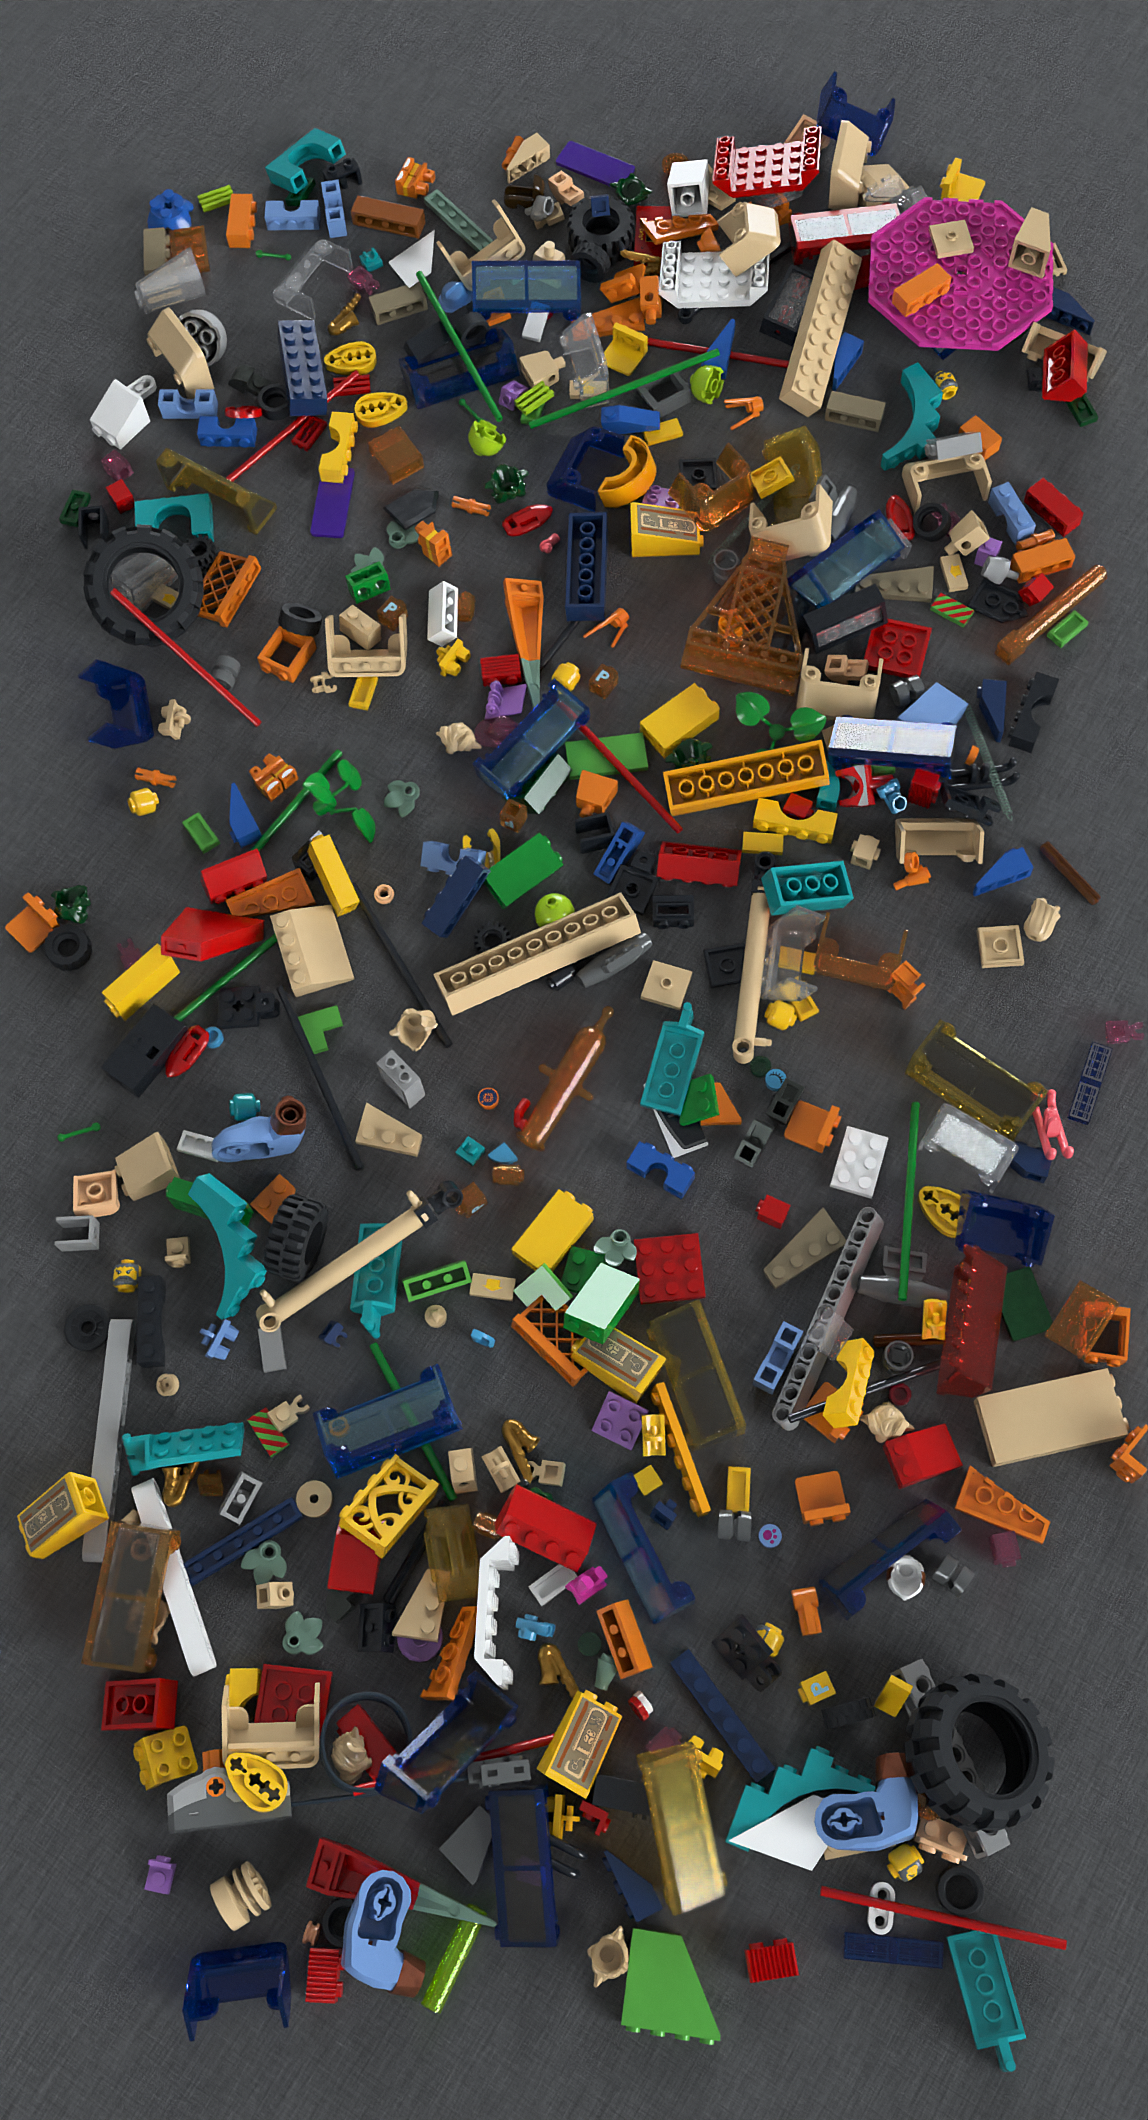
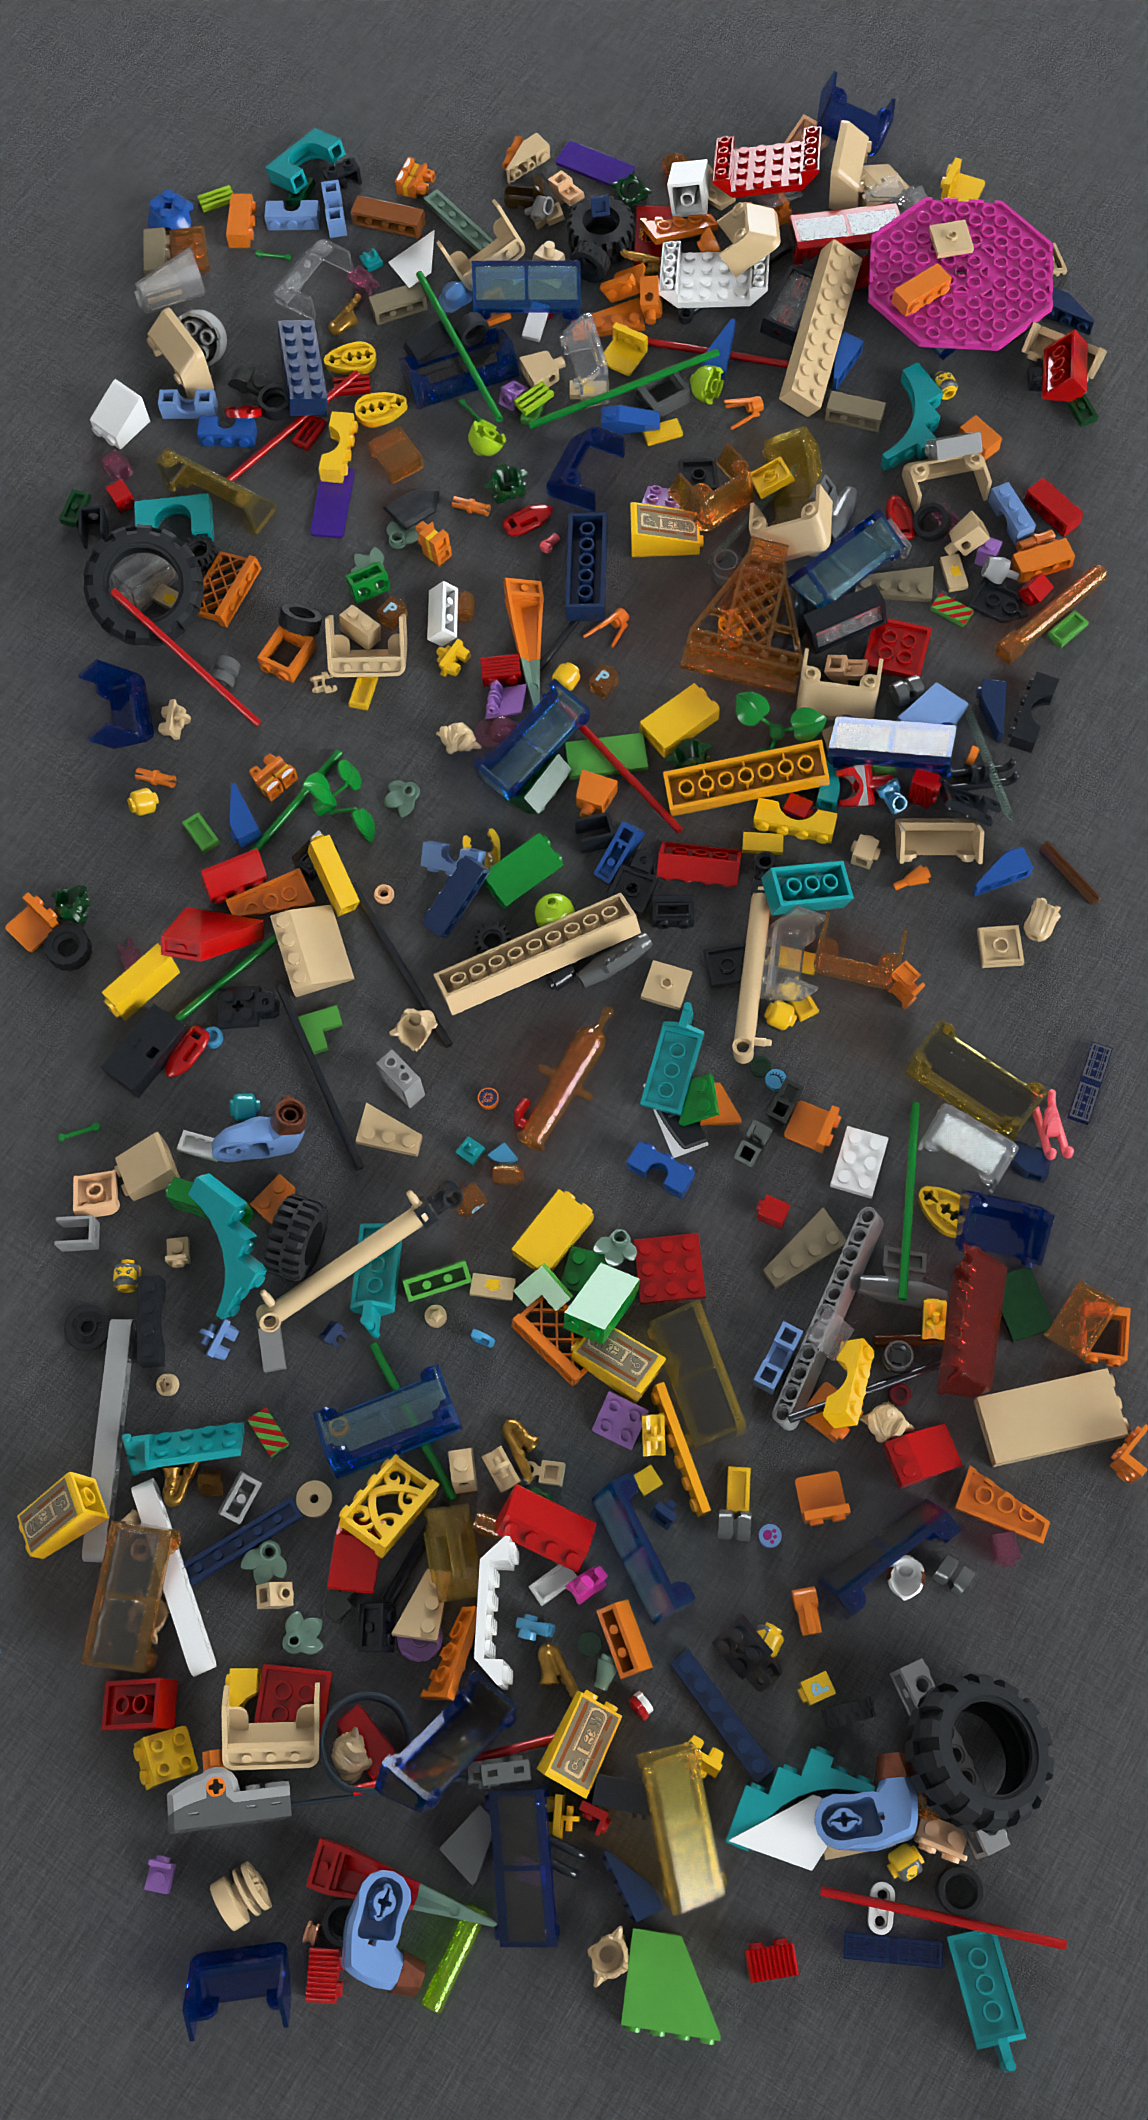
(144, 386): white plate -> none
(268, 1771): yellow piece -> none
(285, 1414): tan plate -> none
(513, 815): clear orange brick -> none
(634, 480): light orange brick -> none
(664, 1739): clear pink brick -> none
(893, 1696): yellow tile -> none
(911, 862): orange tile -> none
(1032, 244): tan slope -> none
(1122, 1032): clear pink plate -> none

